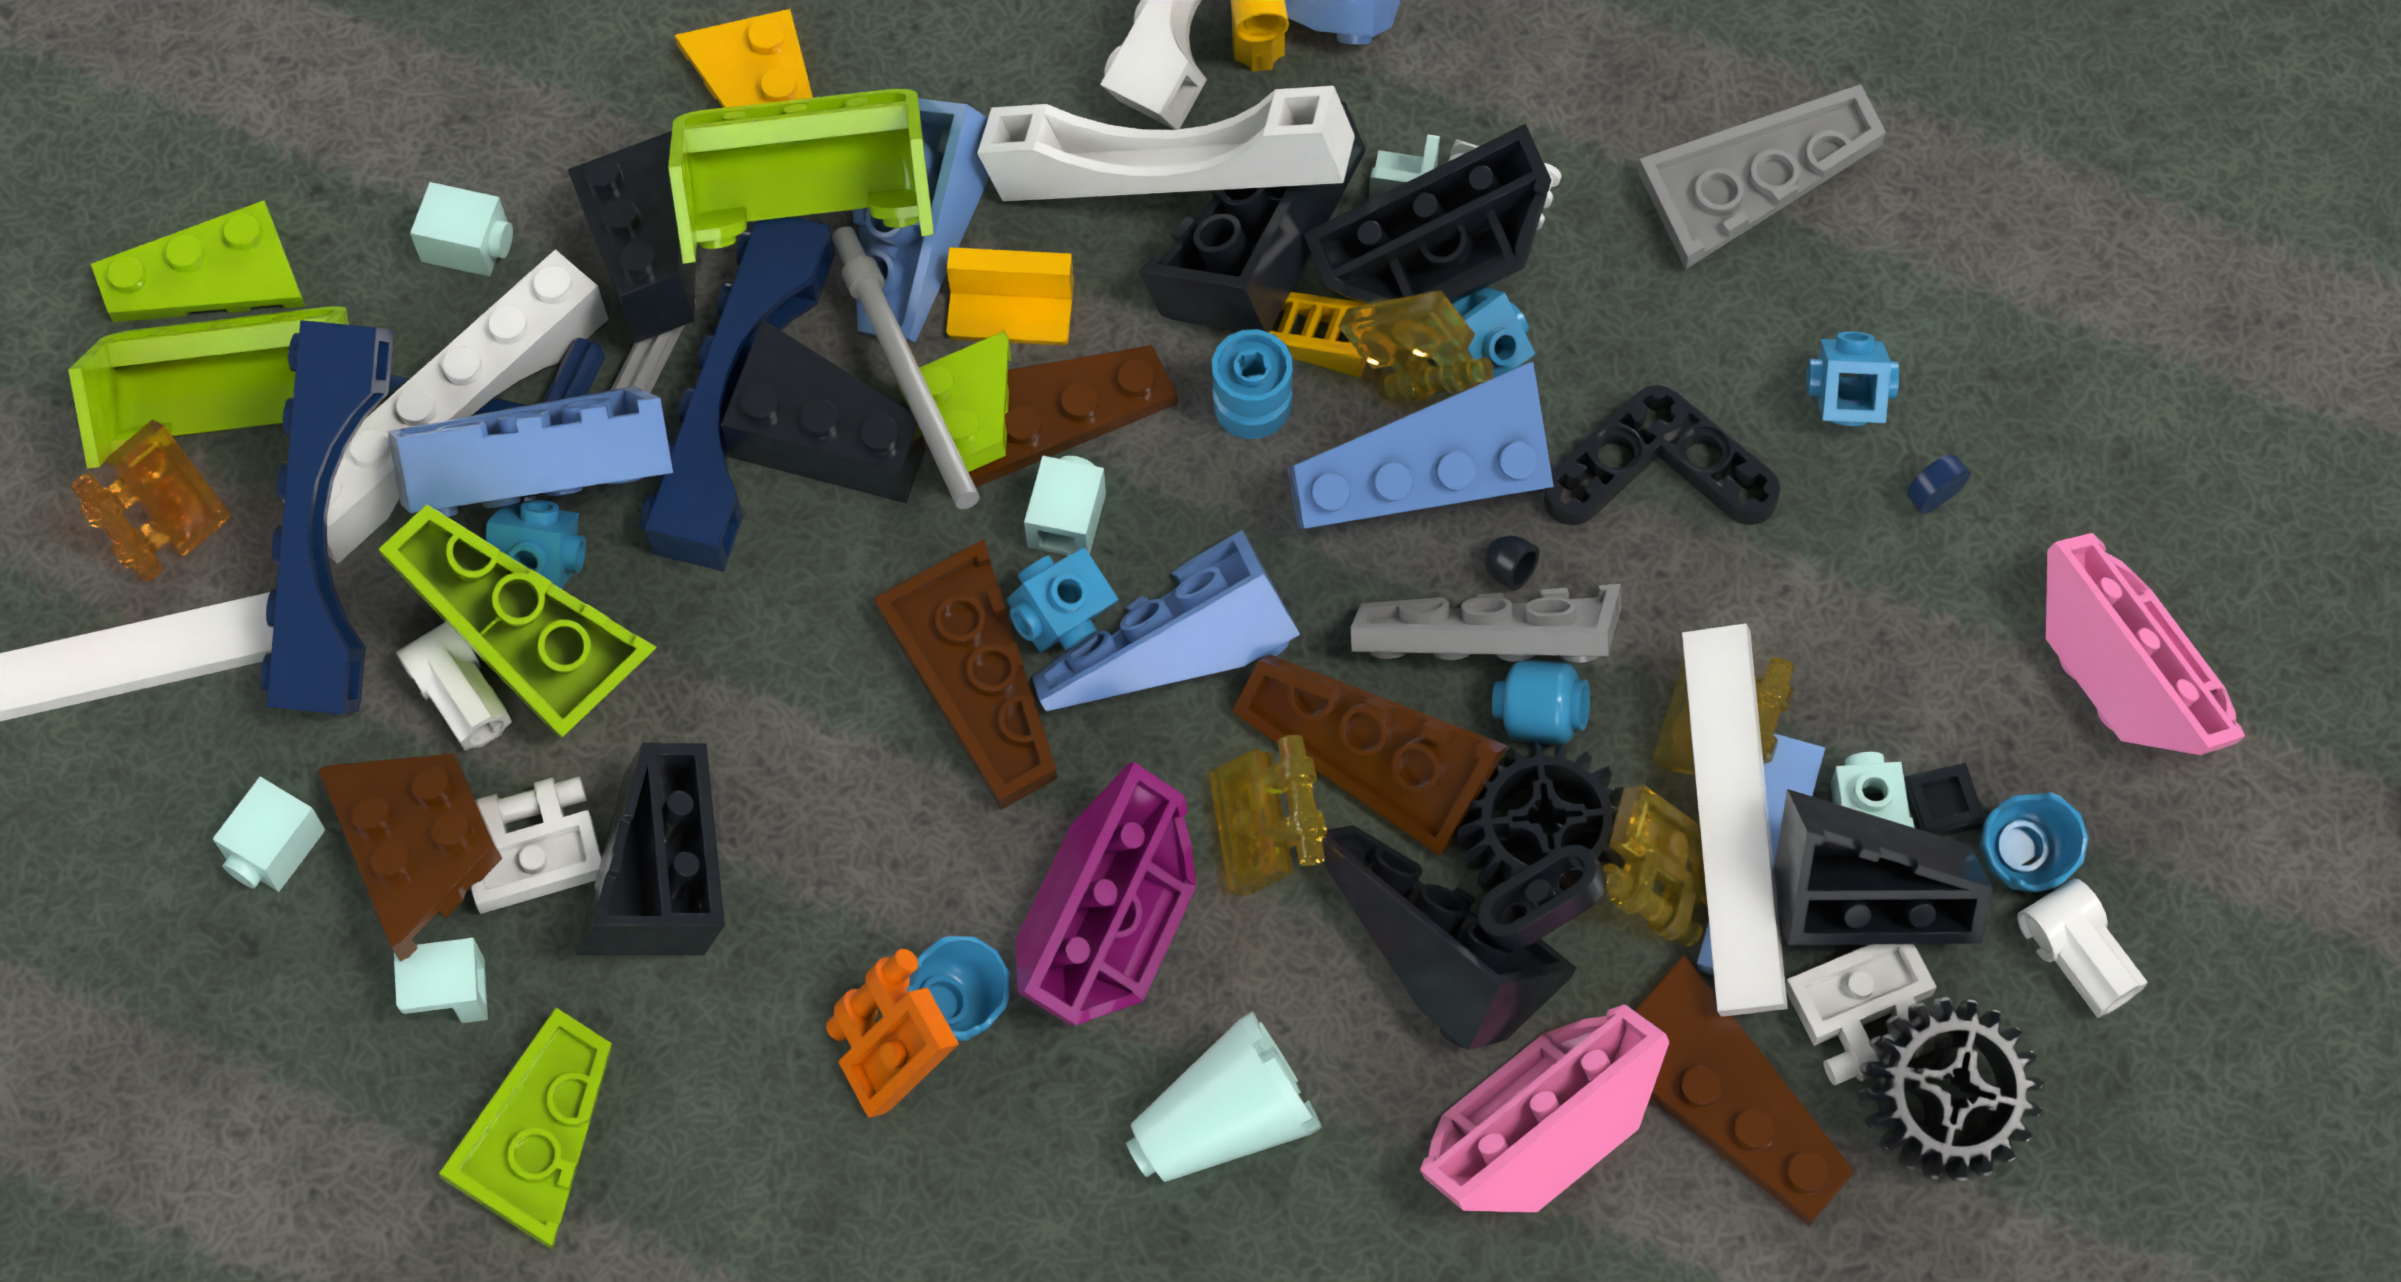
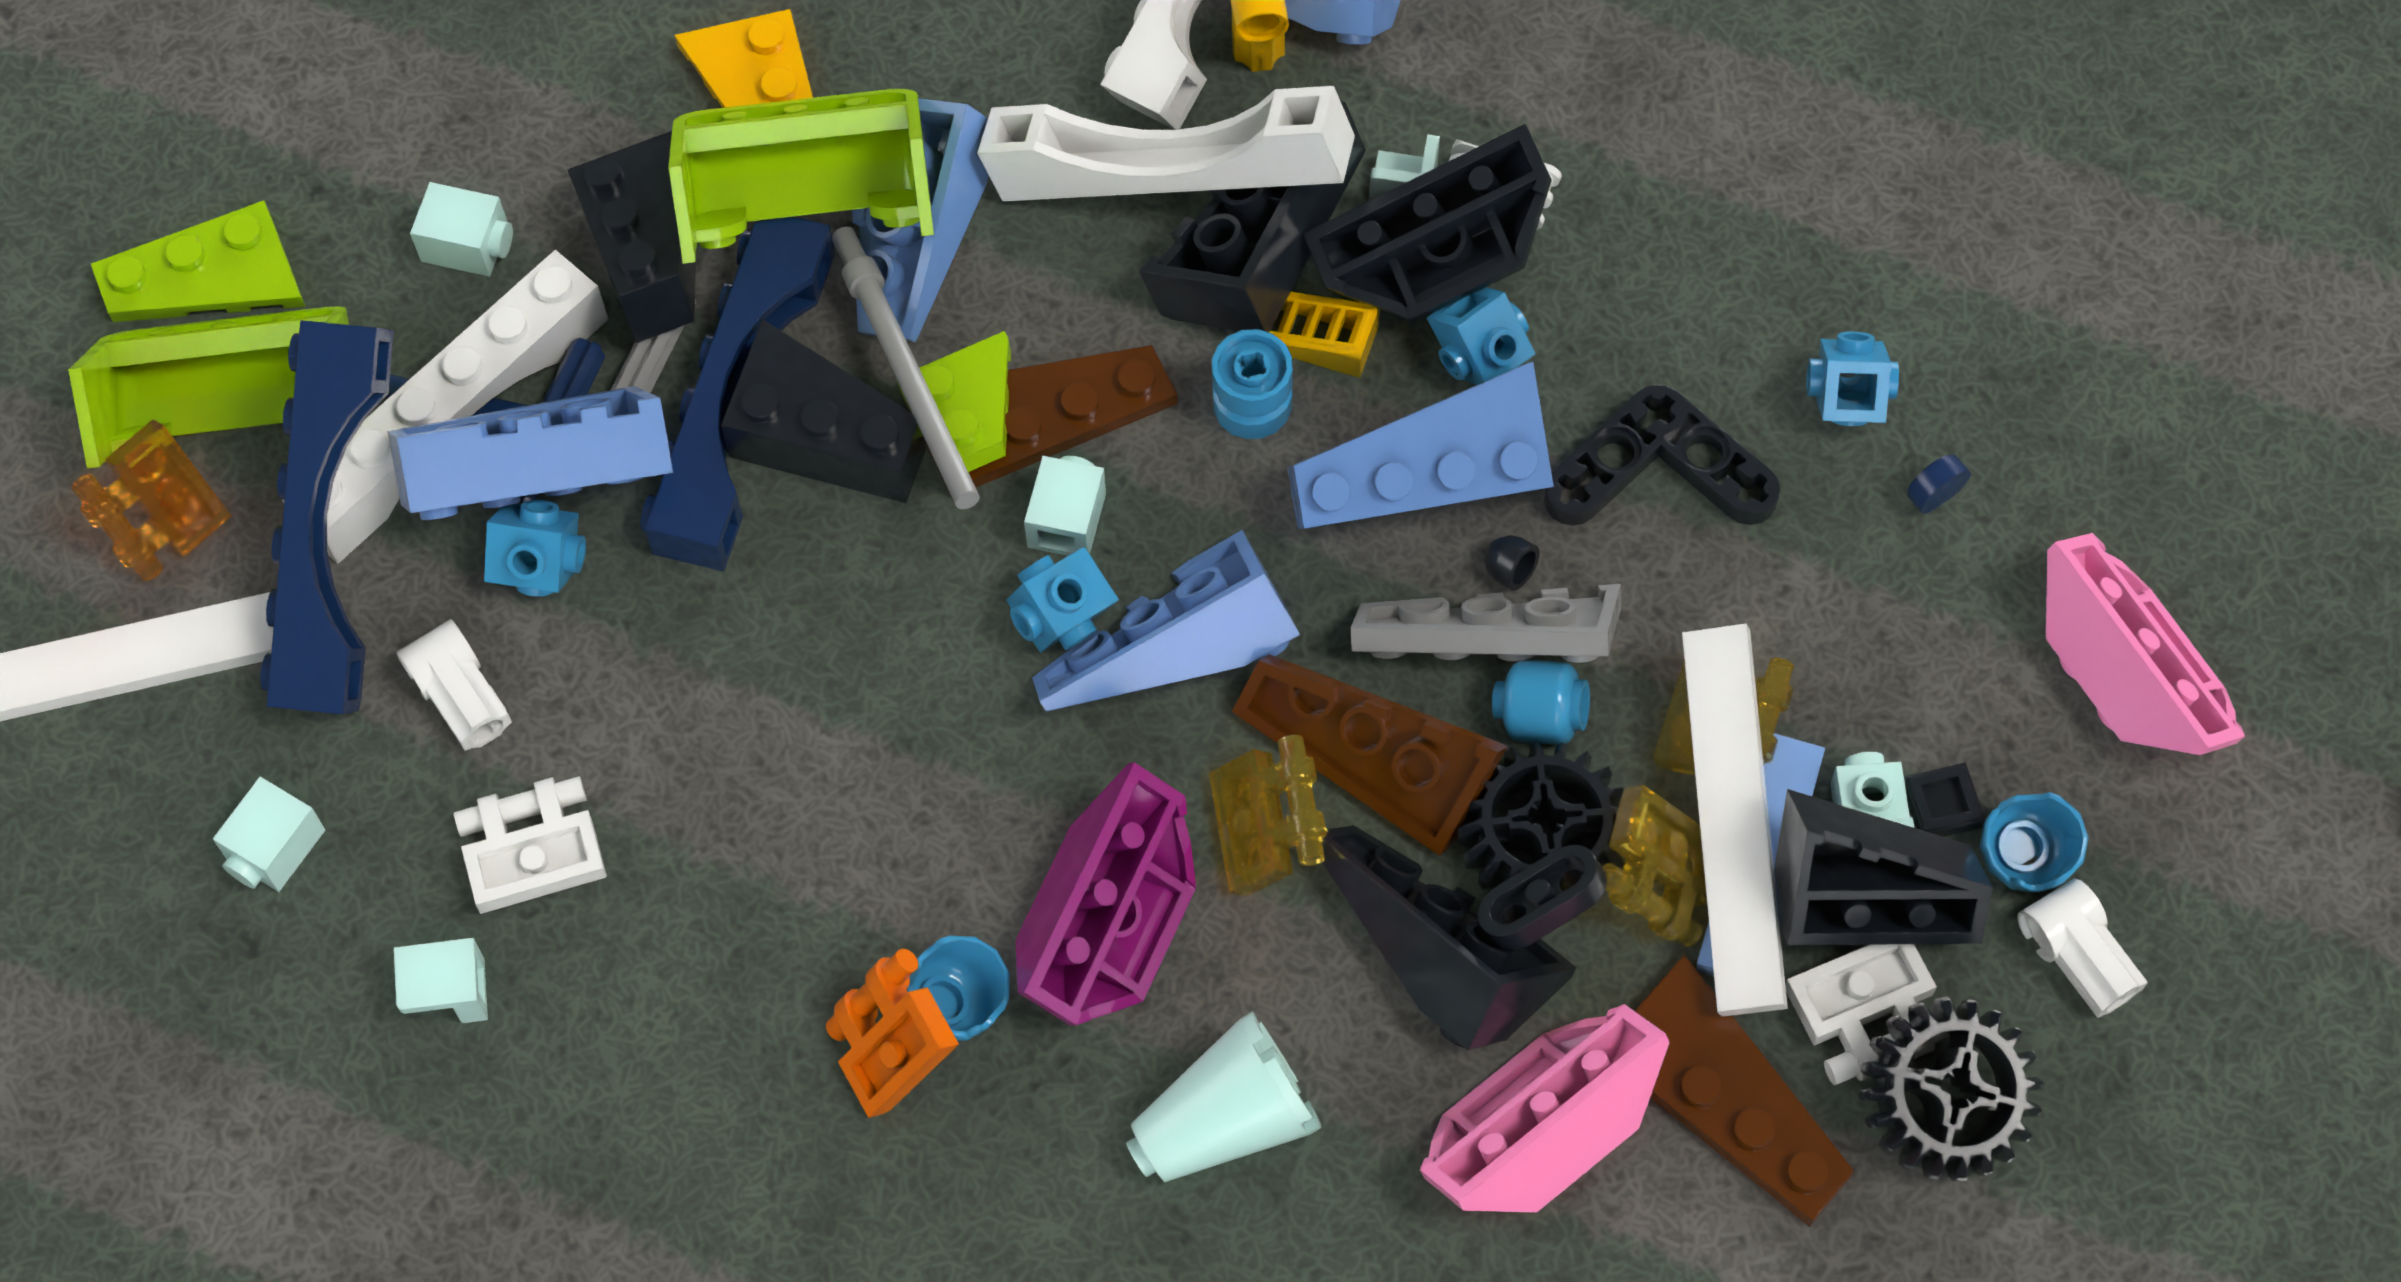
(412, 838): reddish brown wing -> none
(524, 627): lime wedge -> none
(533, 1130): lime wing -> none
(659, 860): black wedge -> none
(966, 656): reddish brown wing -> none
(1011, 293): yellow panel -> none
(1409, 332): clear yellow plate -> none
(1750, 171): light grey wing -> none

